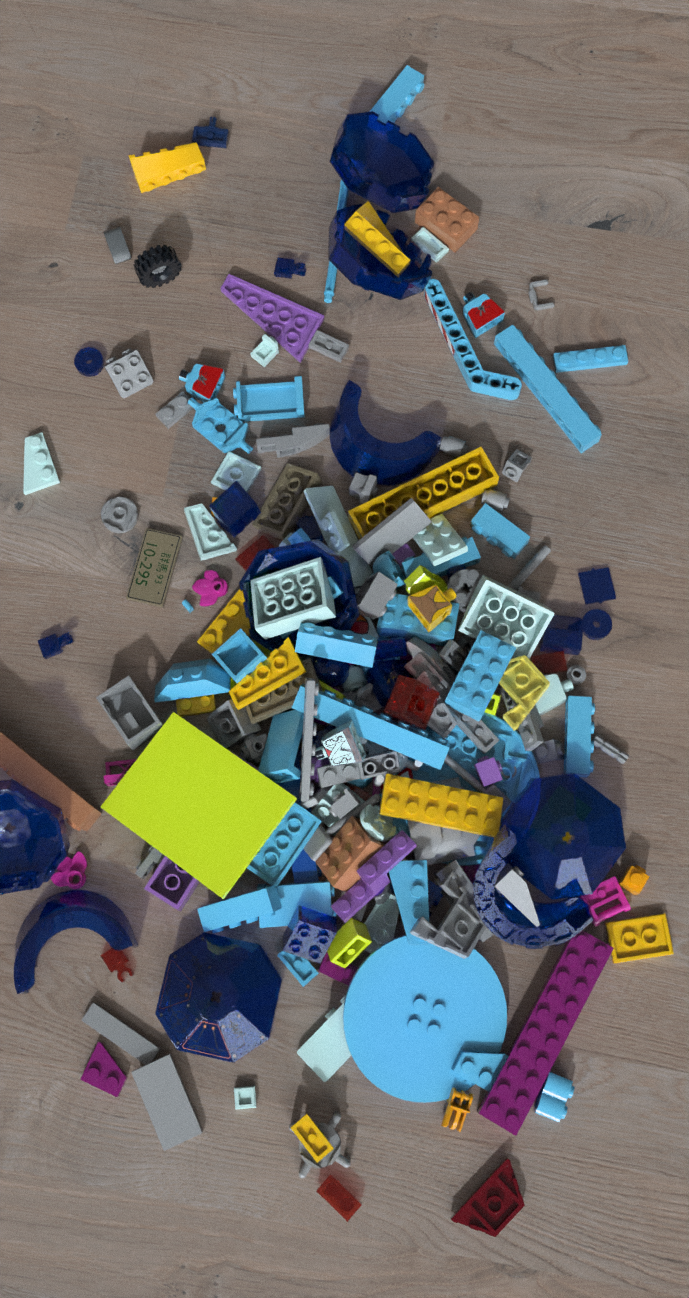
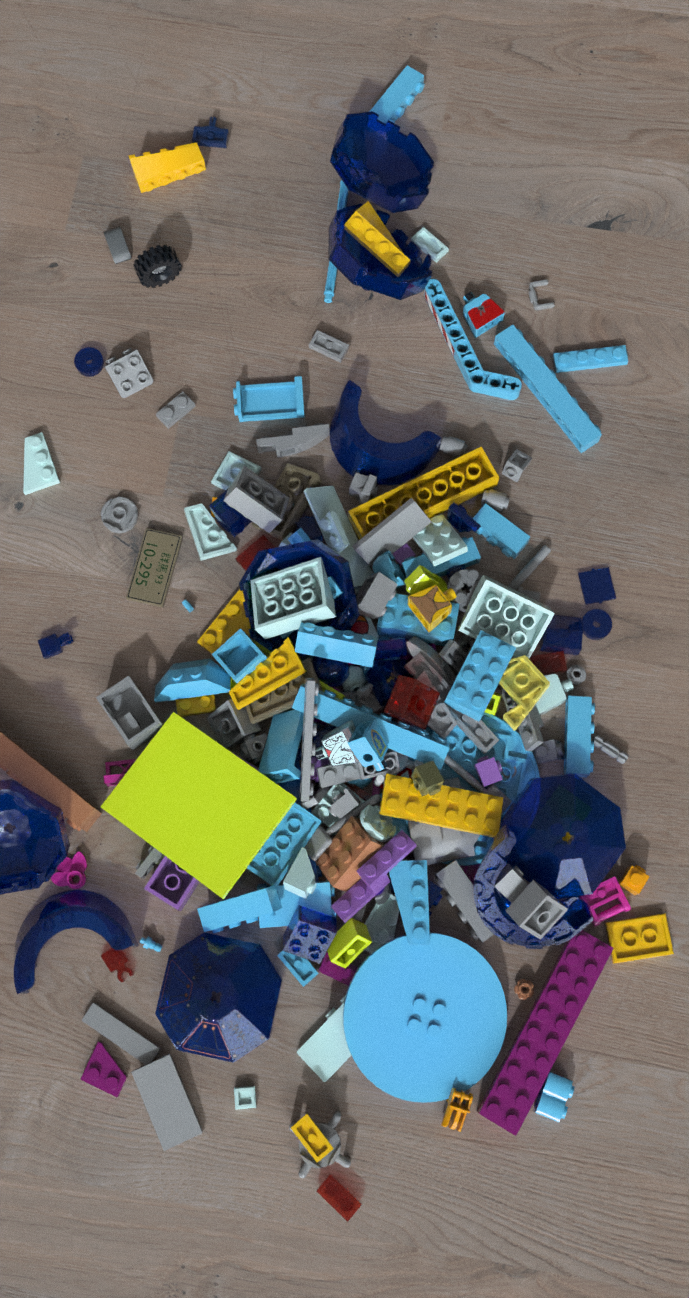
(149, 943): none -> medium azure piece
(203, 381): torso -> none
(207, 588): dark pink plate -> none
(211, 415): medium azure plate -> none
(257, 499): none -> light grey slope
(265, 350): light aqua bracket -> none
(279, 317): medium lavender wing -> none
(286, 268): clear blue plate -> none
(300, 877): none -> light aqua slope
(369, 745): none -> medium azure torso
(427, 778): none -> olive brick
(447, 219): nougat brick -> none
(458, 517): none -> clear blue wing
(460, 926): light grey wing -> none
(480, 1067): medium azure wing -> none
(492, 1203): dark red wing -> none
(519, 989): none -> nougat plate
(536, 910): none -> light grey slope

